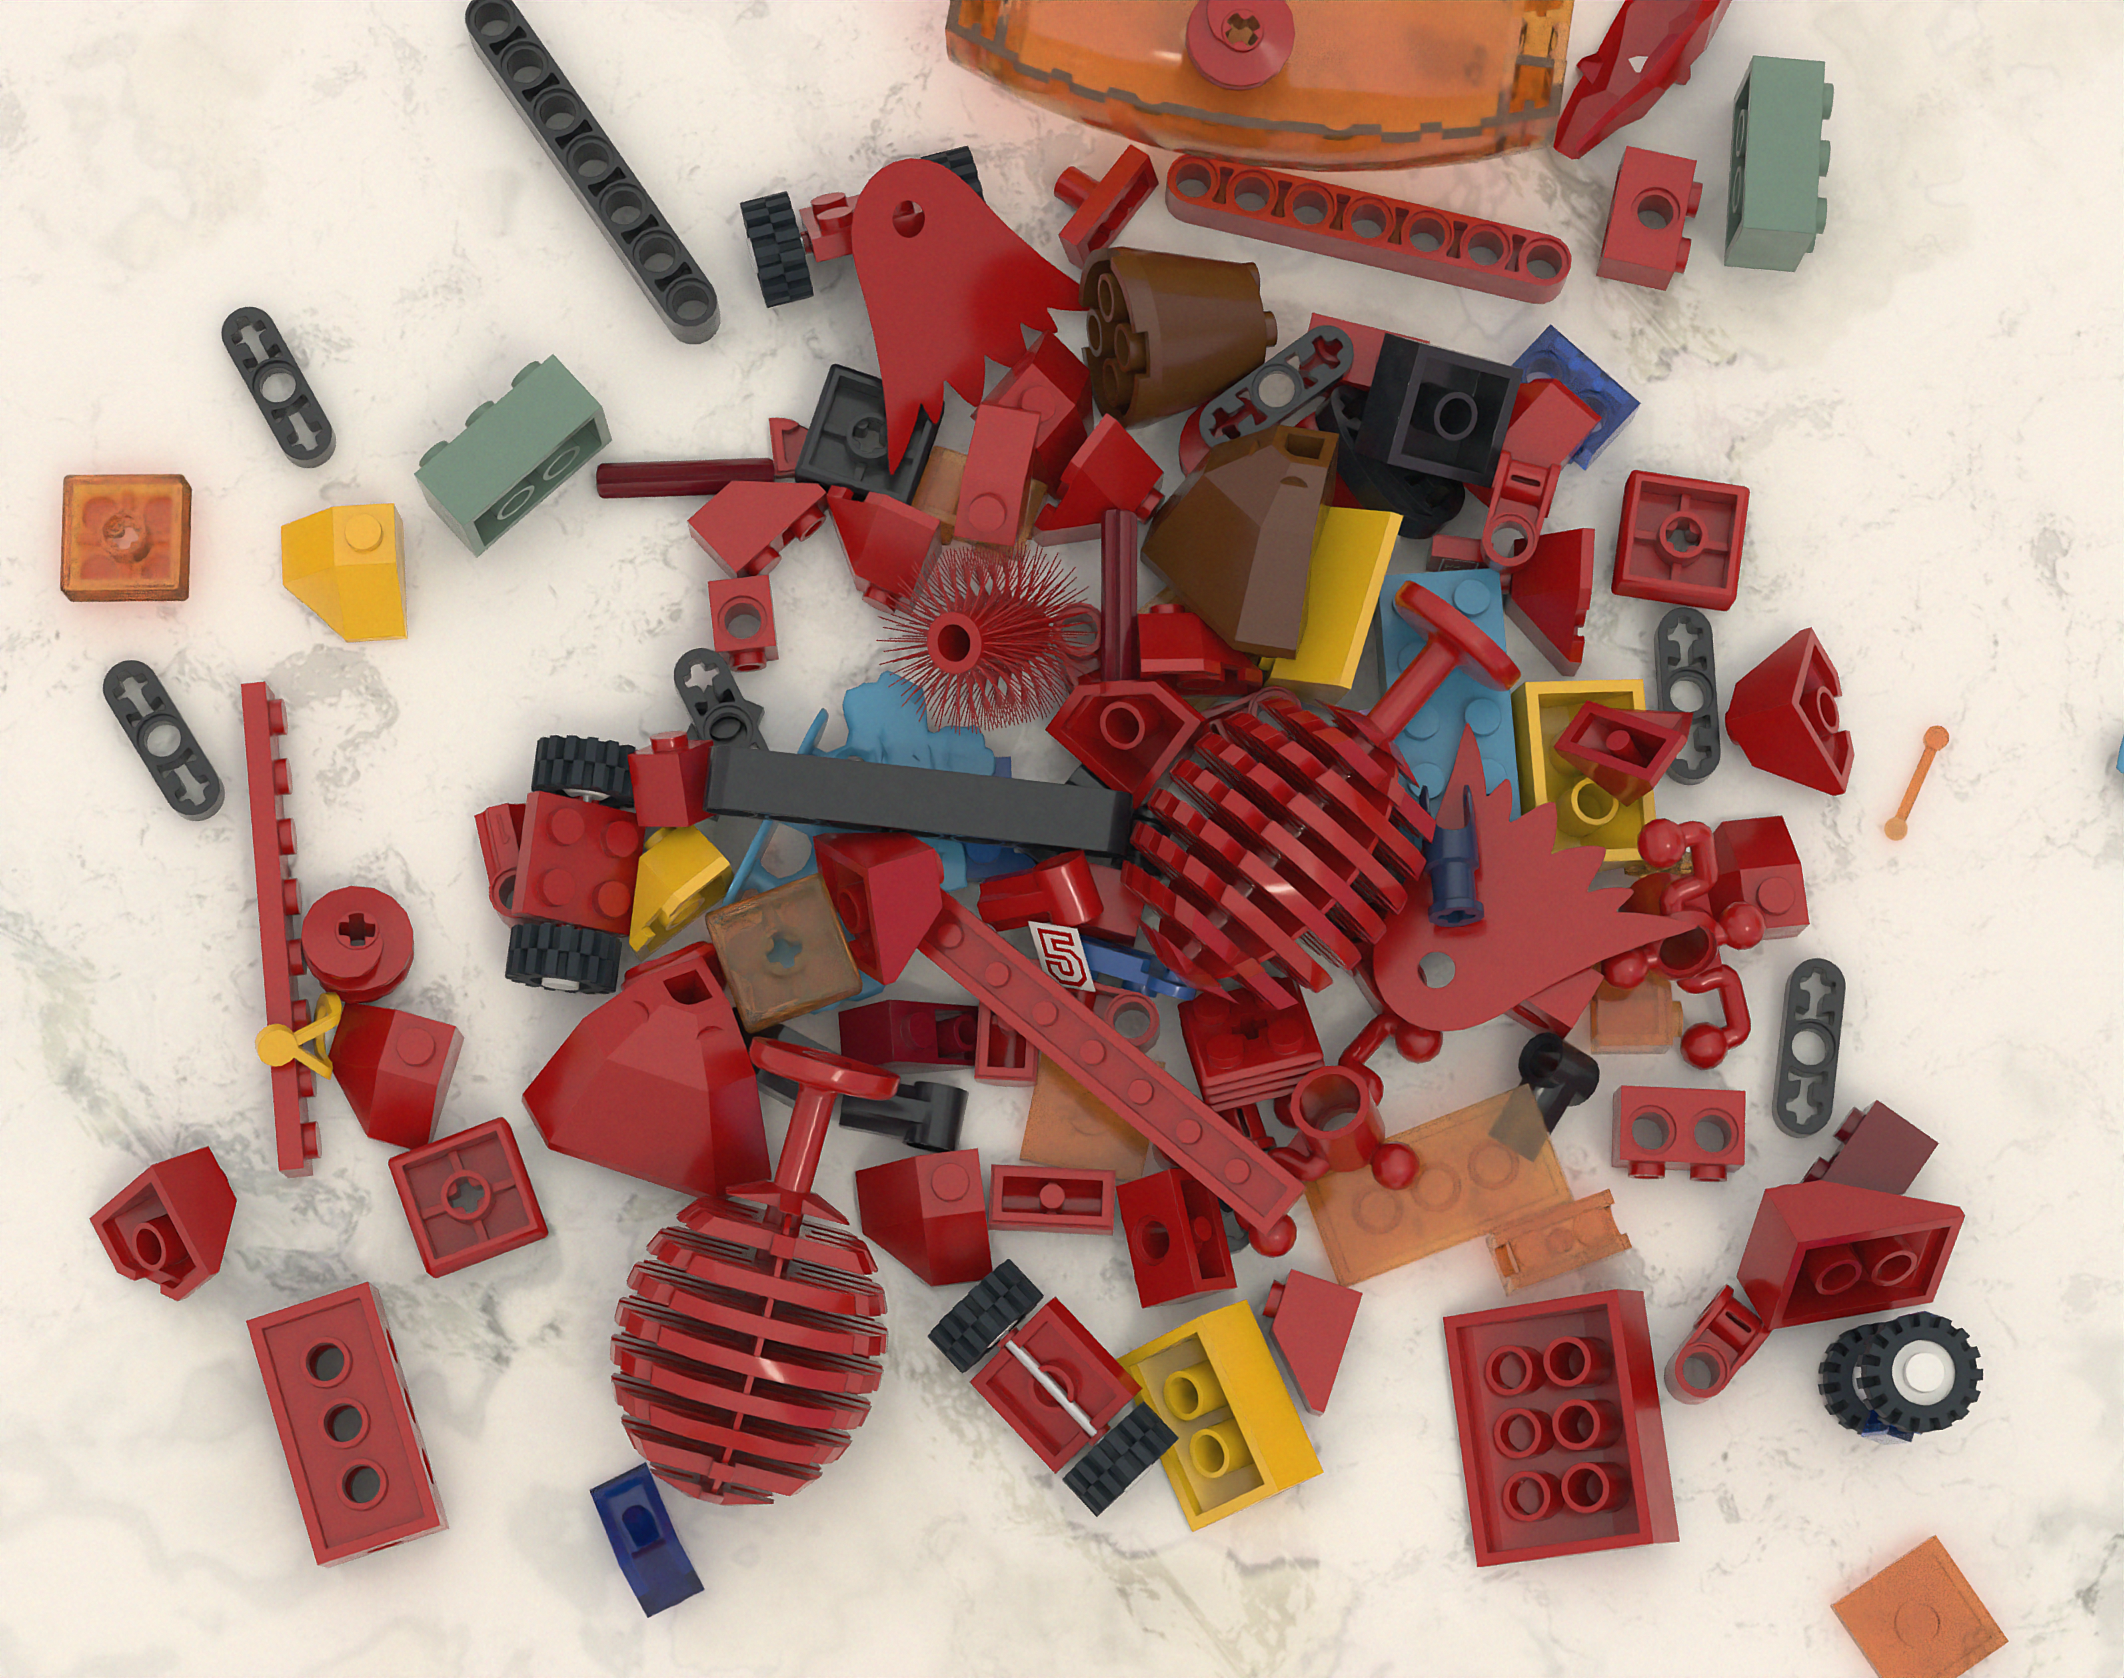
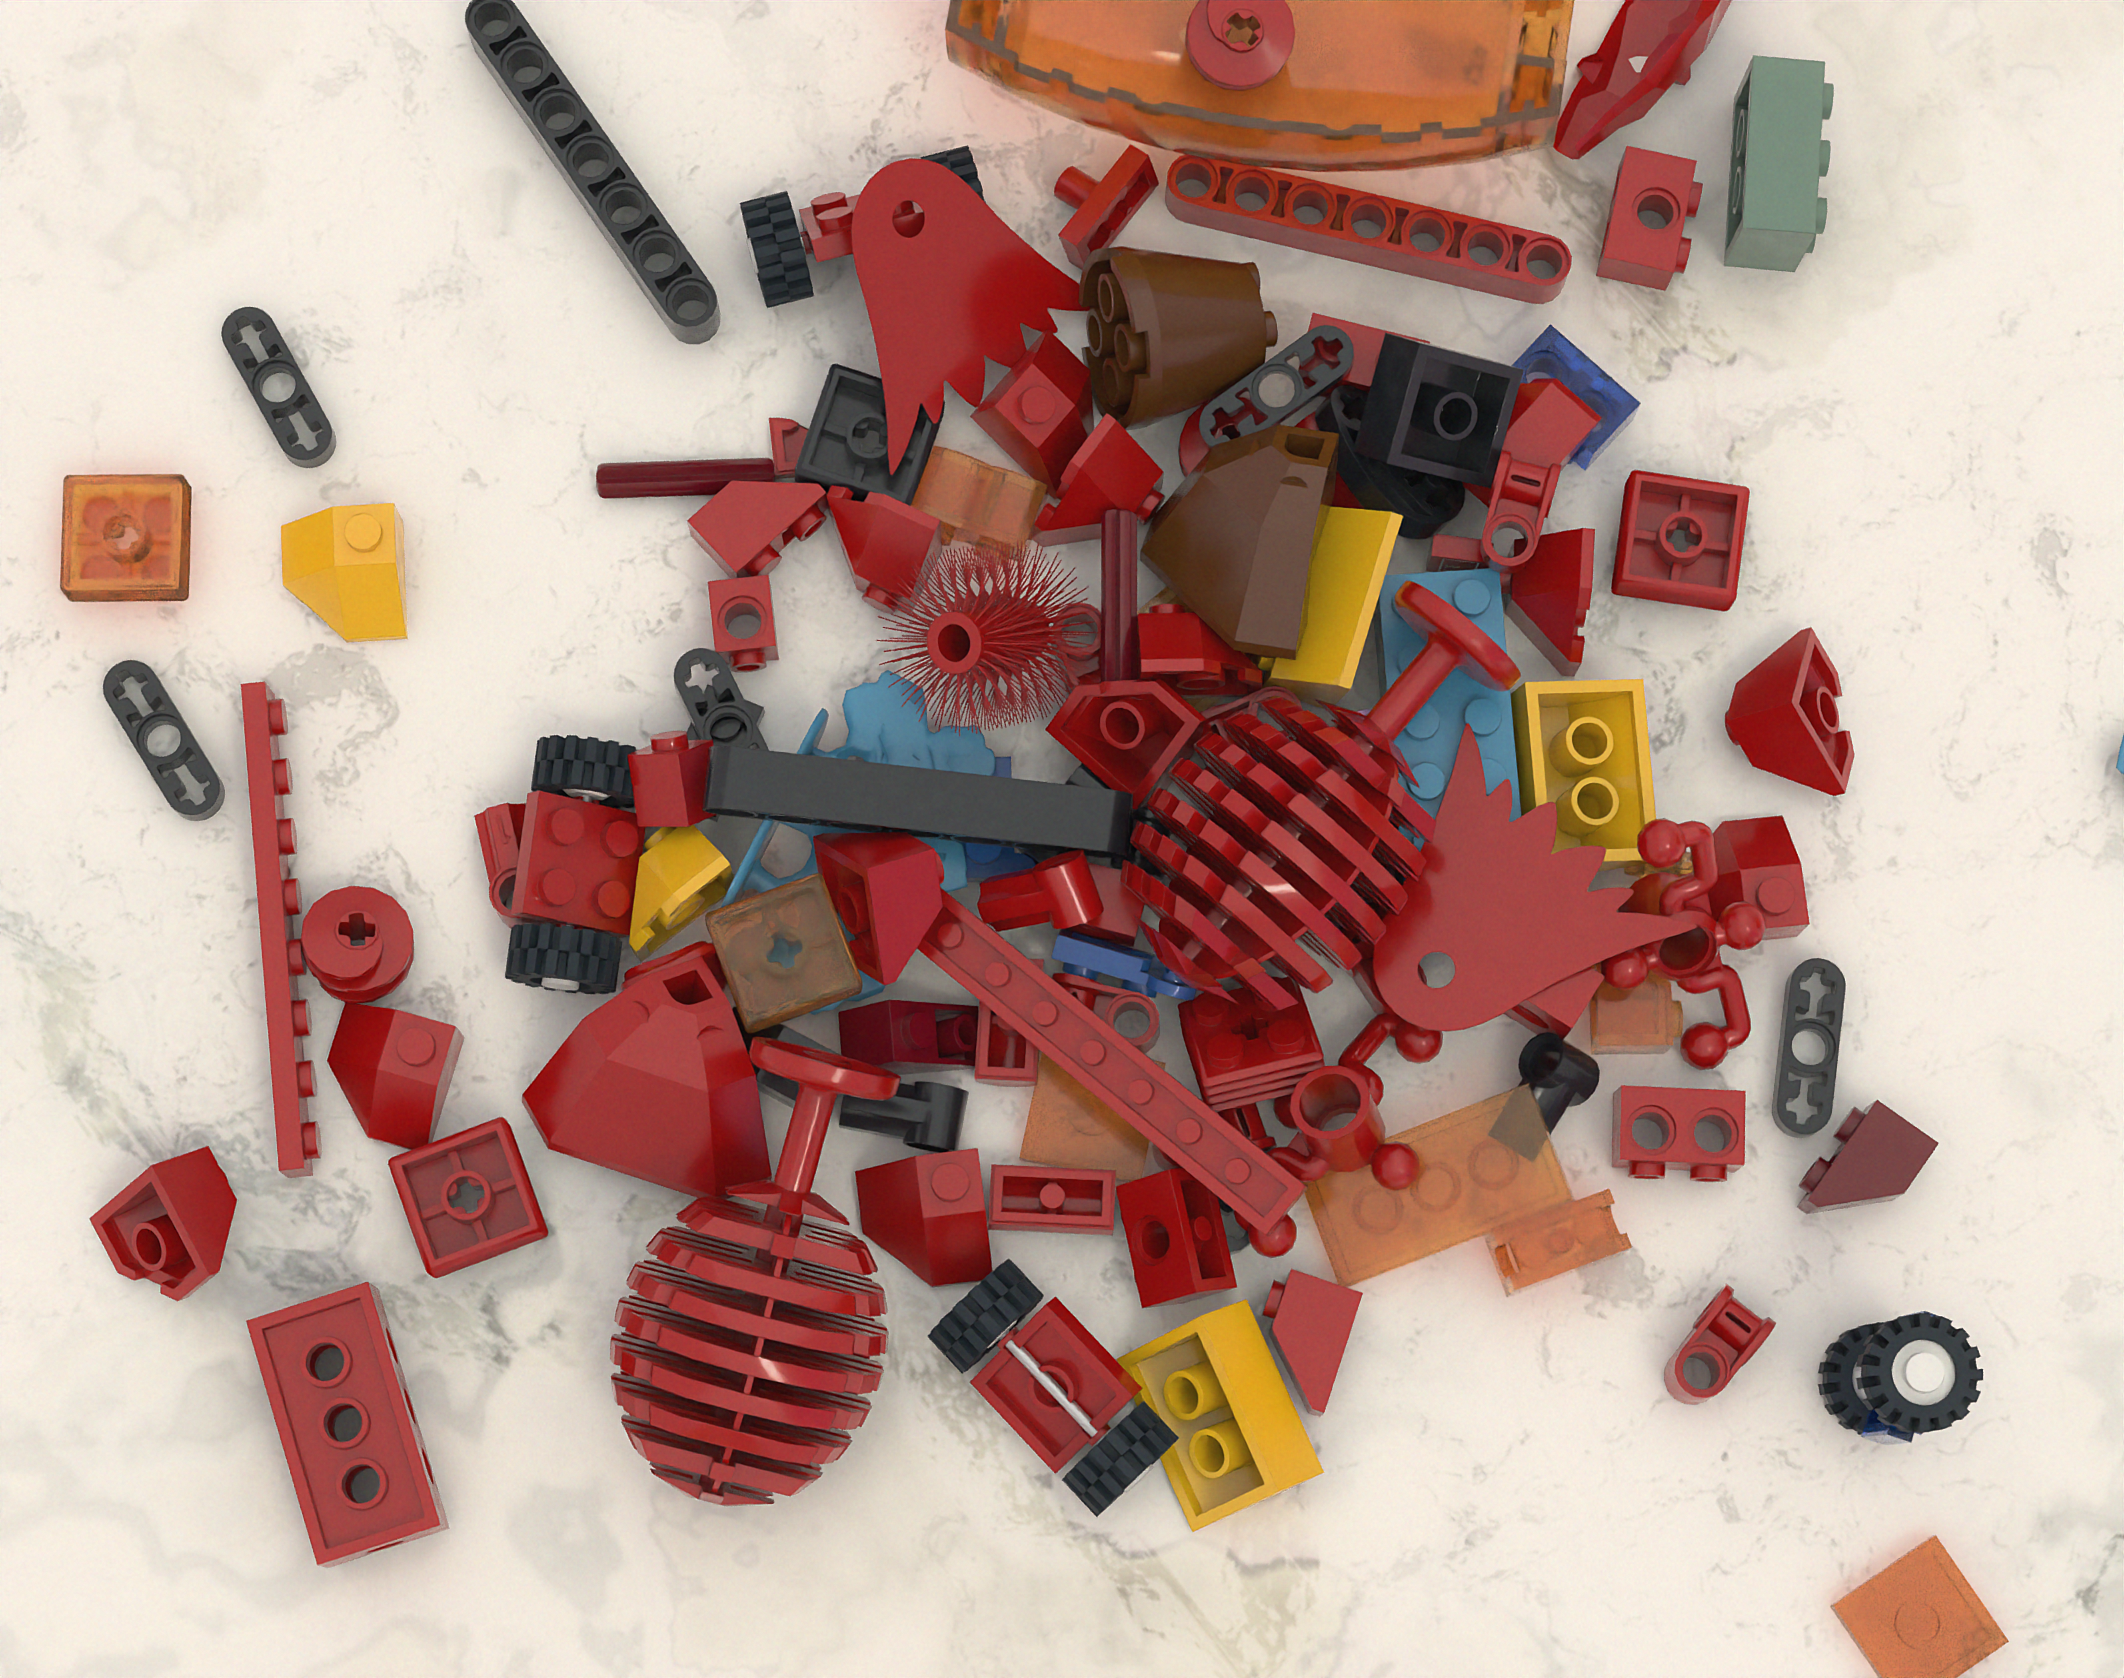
(279, 1045): yellow piece -> none
(513, 454): sand green brick -> none
(646, 1540): clear blue slope -> none
(998, 475): red slope -> none
(1062, 955): white sticker -> none
(1452, 864): dark blue piece -> none
(1560, 1428): red slope -> none
(1624, 747): red slope -> none
(1701, 651): black beam -> none
(1844, 1252): red slope -> none
(1934, 740): clear orange hinge -> none

